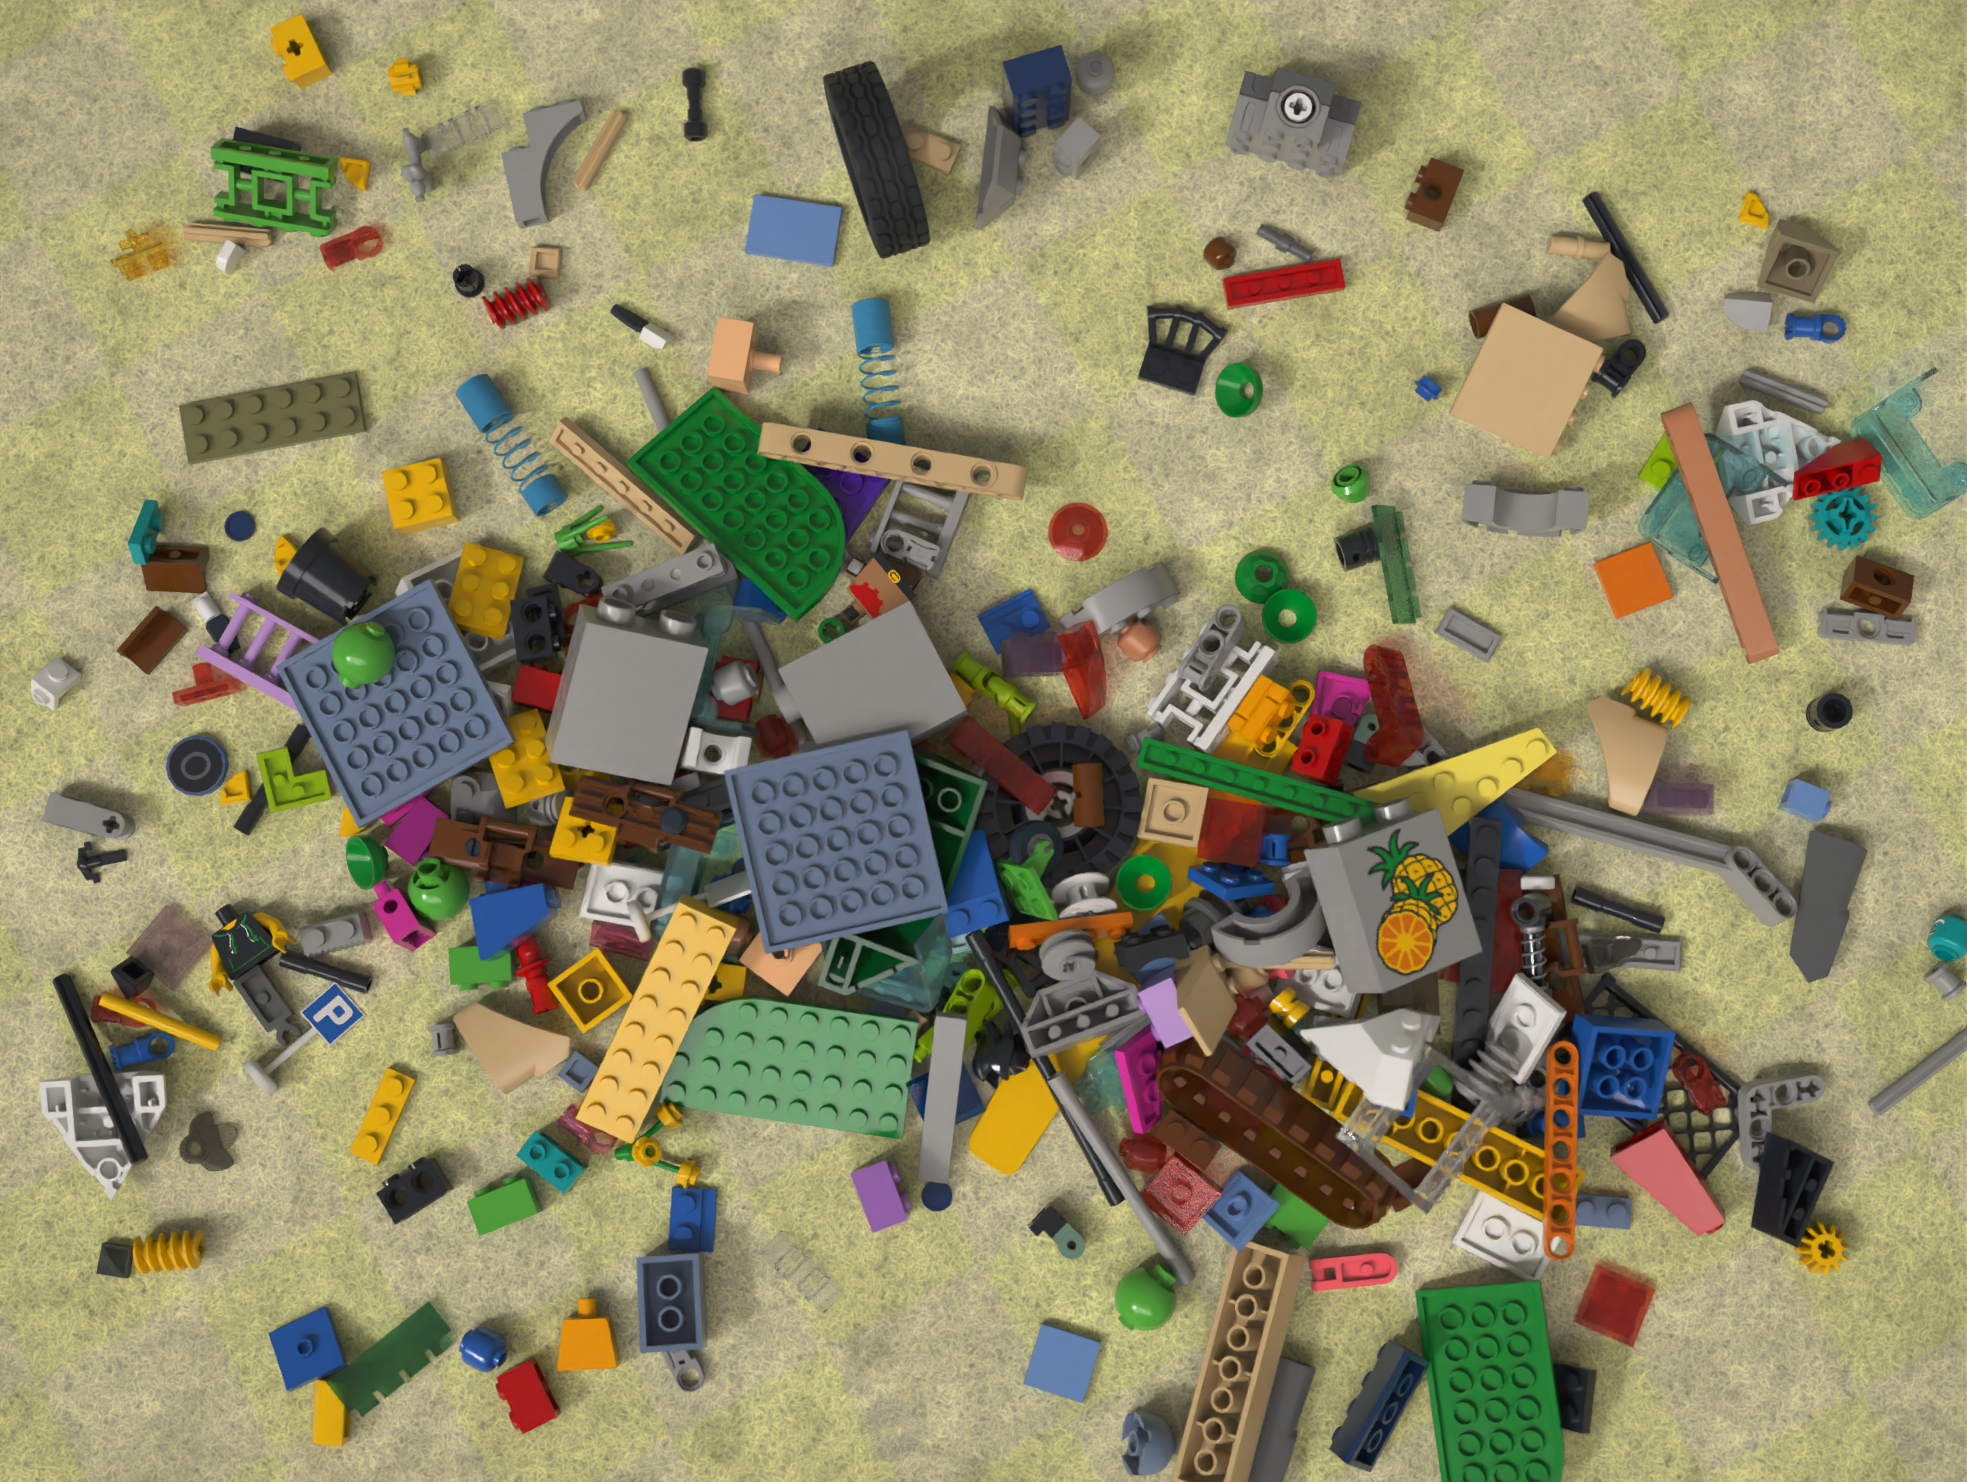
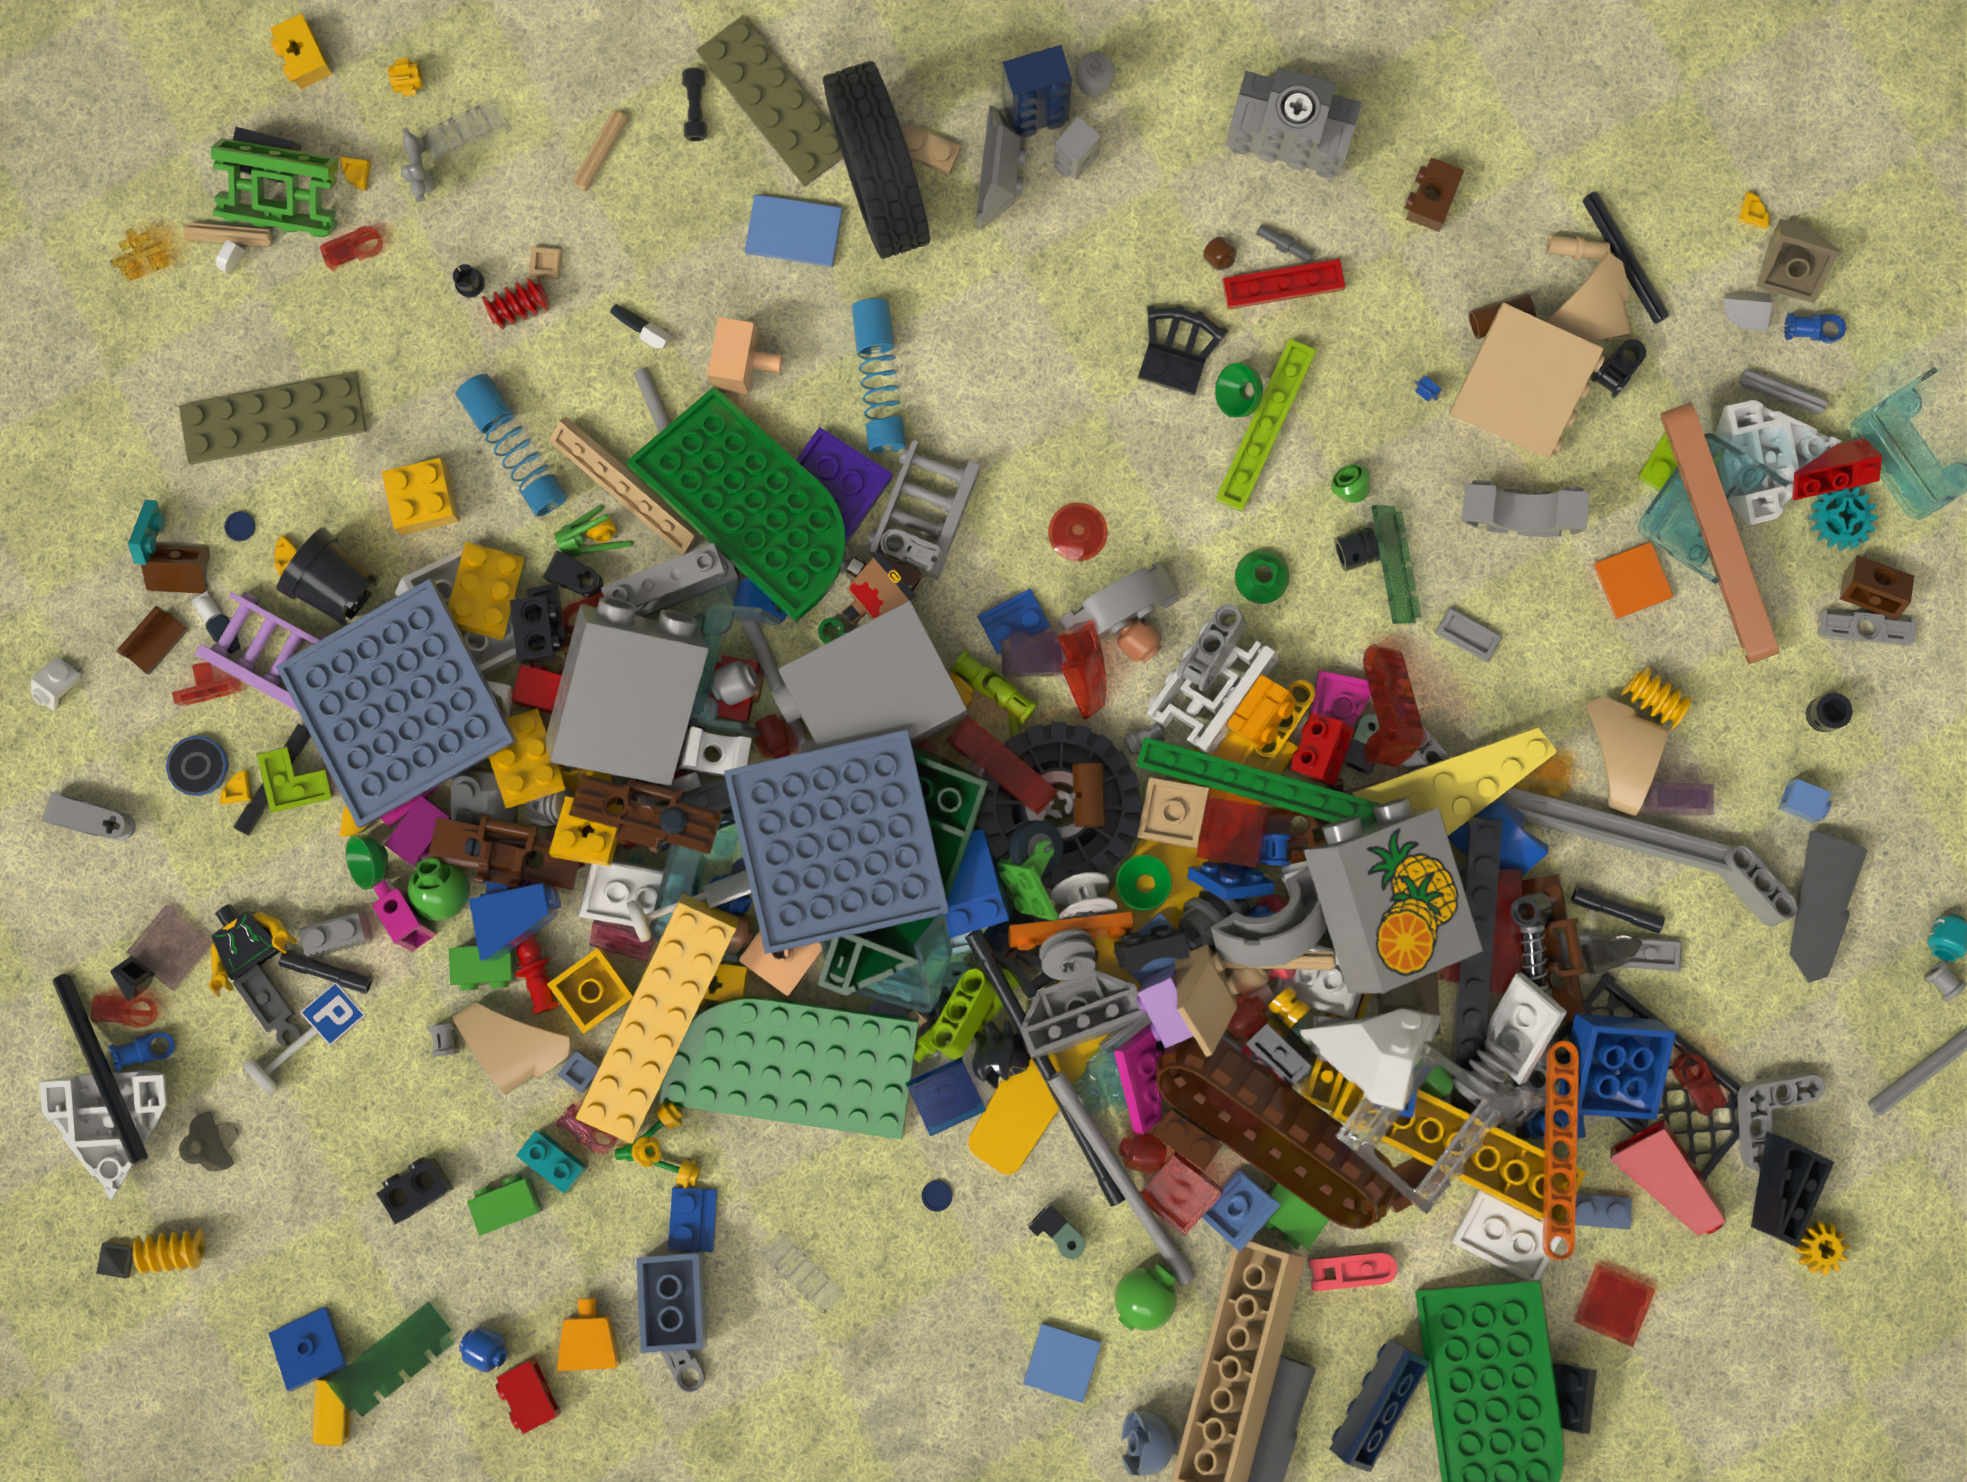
(86, 863): black piece -> none
(160, 1021): yellow piece -> none
(362, 654): bright green brick -> none
(383, 1115): yellow plate -> none
(528, 166): light grey arch -> none
(772, 100): none -> olive plate
(881, 1194): medium lavender brick -> none
(892, 461): tan beam -> none
(942, 1097): light grey tile -> none
(1265, 425): none -> lime plate
(1296, 602): green piece -> none
(1538, 882): white tile -> none

